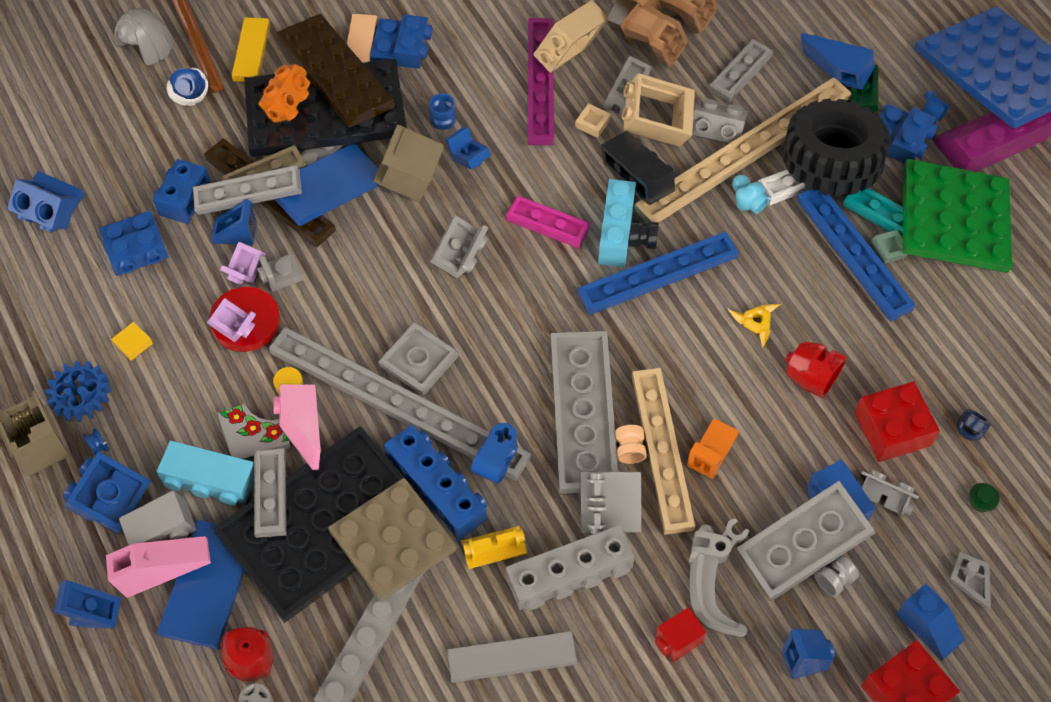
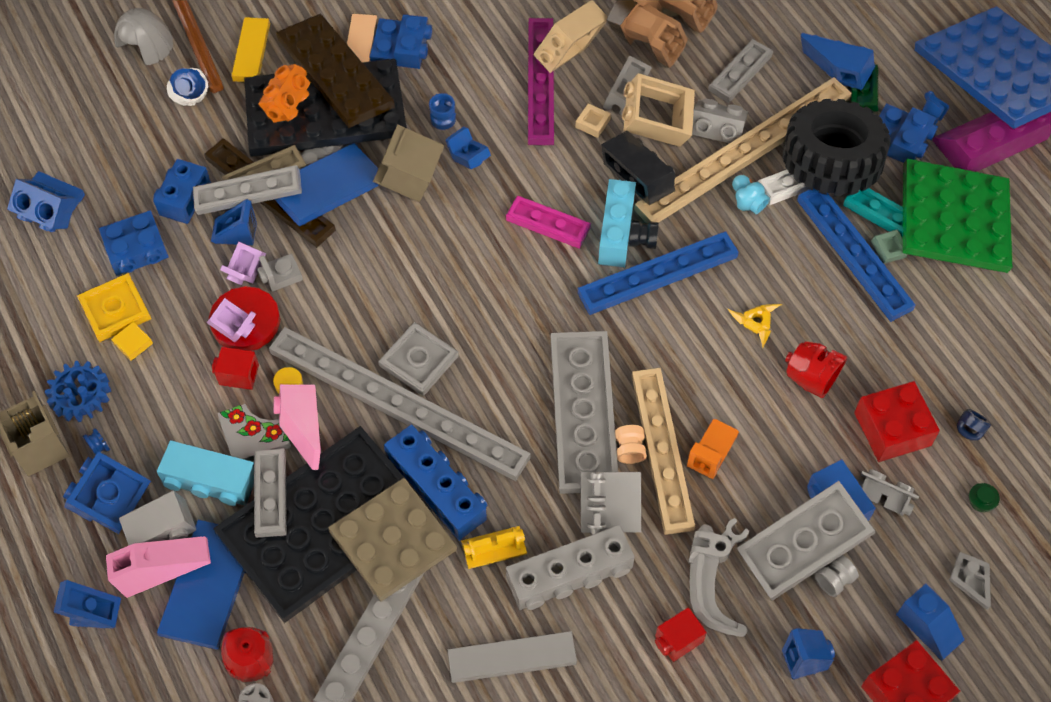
(113, 307): none -> yellow tile
(236, 368): none -> red brick
(459, 246): light grey bracket -> none
(494, 457): blue piece -> none

